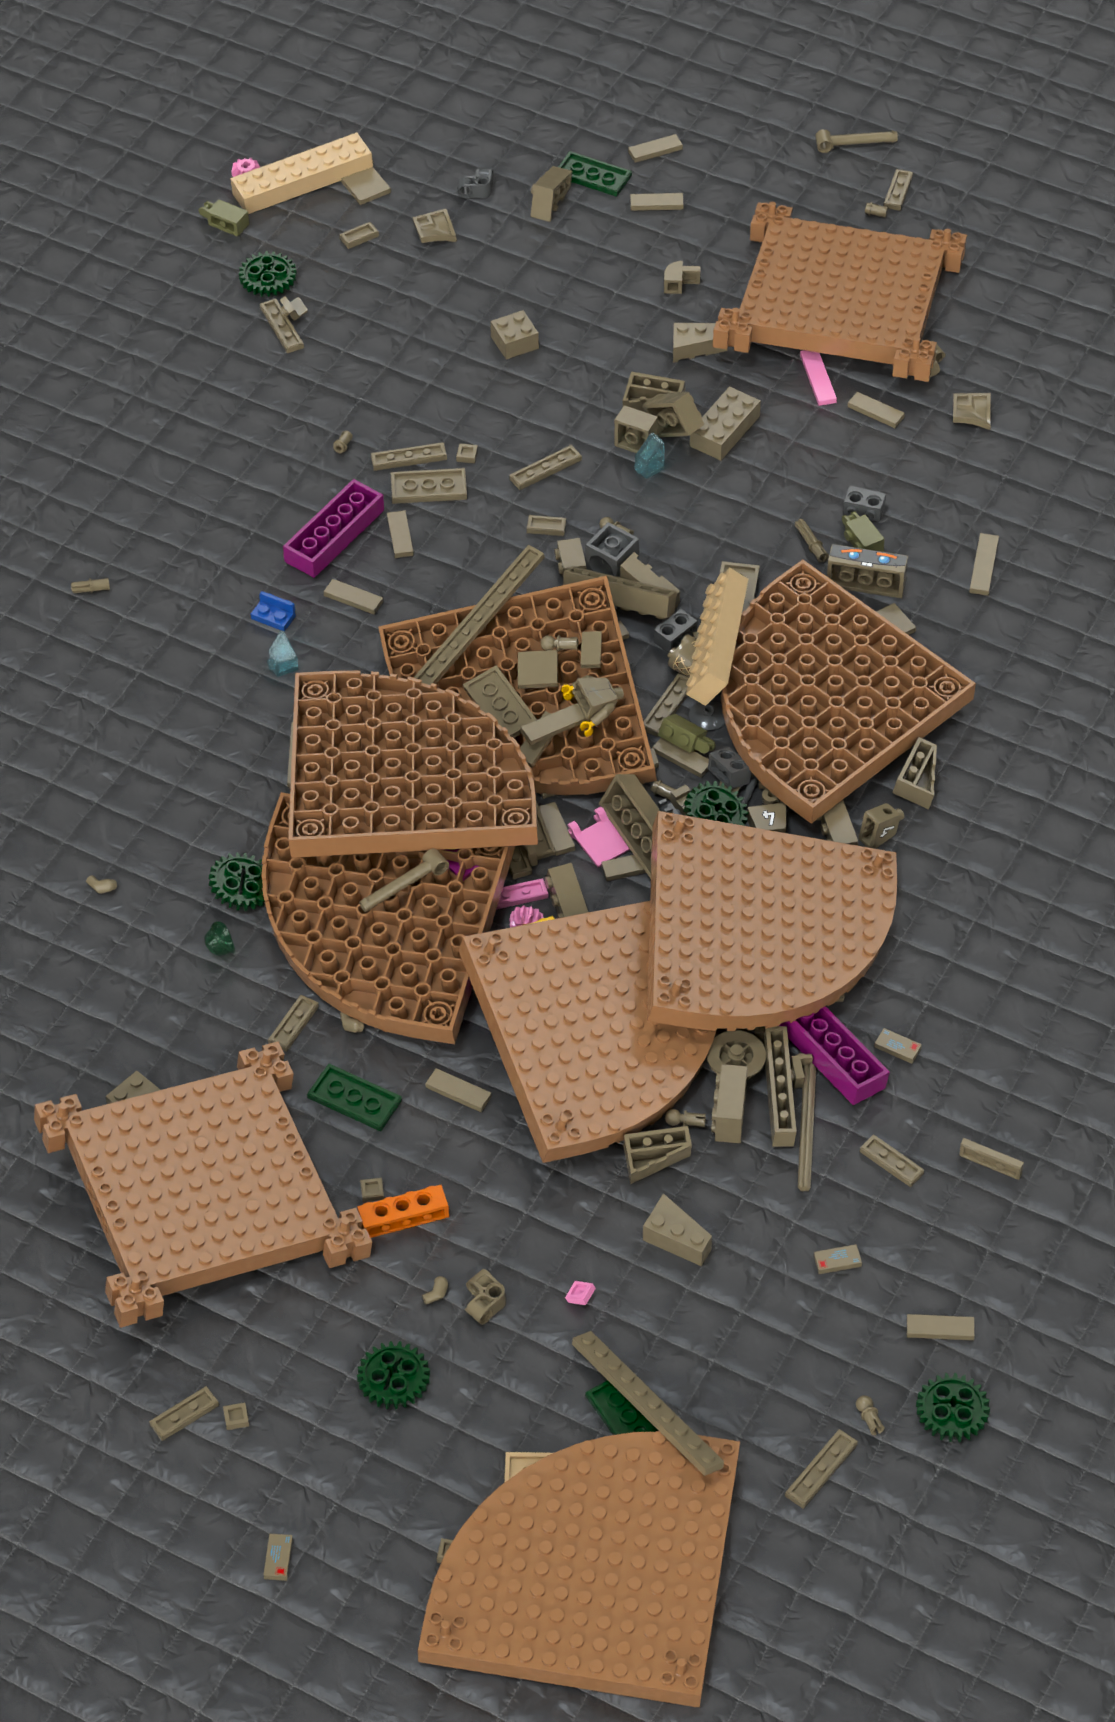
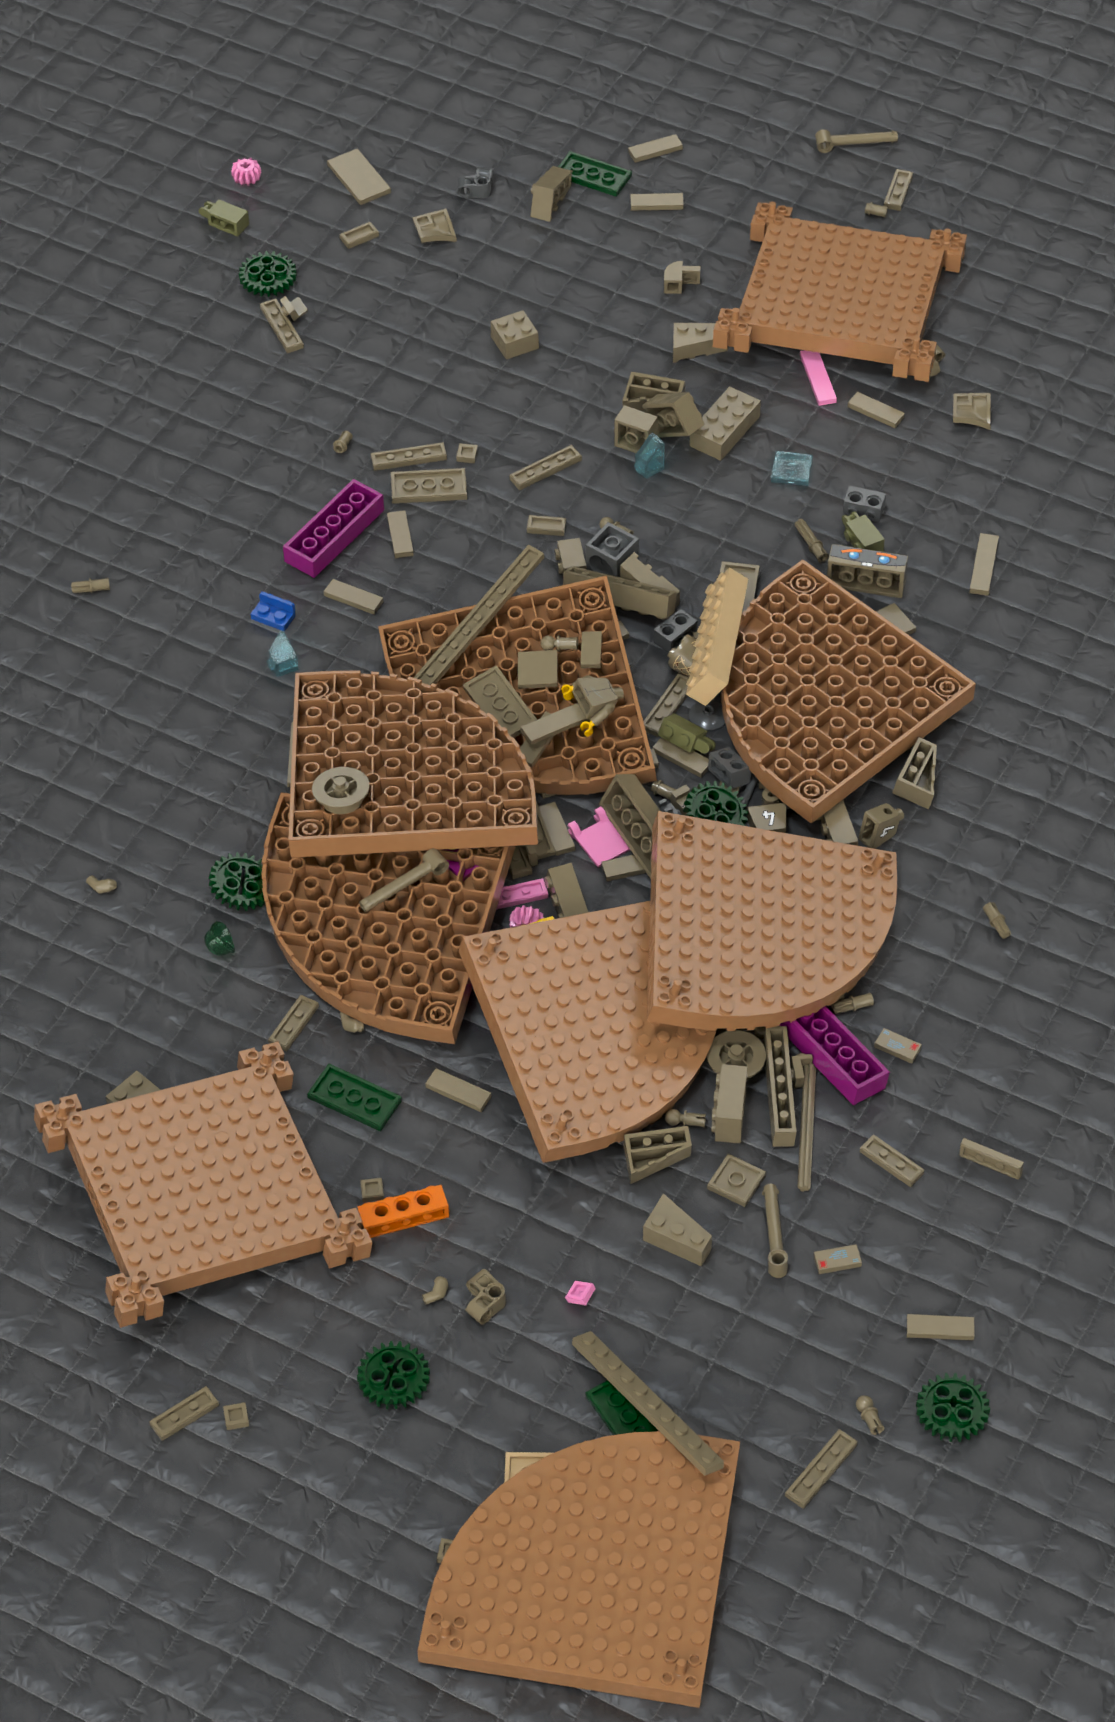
(278, 1557): dark tan tile -> none
(301, 173): tan brick -> none
(341, 789): none -> dark tan wheel
(736, 1180): none -> dark tan tile
(776, 1254): none -> dark tan piece
(791, 468): none -> clear light blue tile
(852, 1003): none -> dark tan axle
(997, 919): none -> dark tan axle

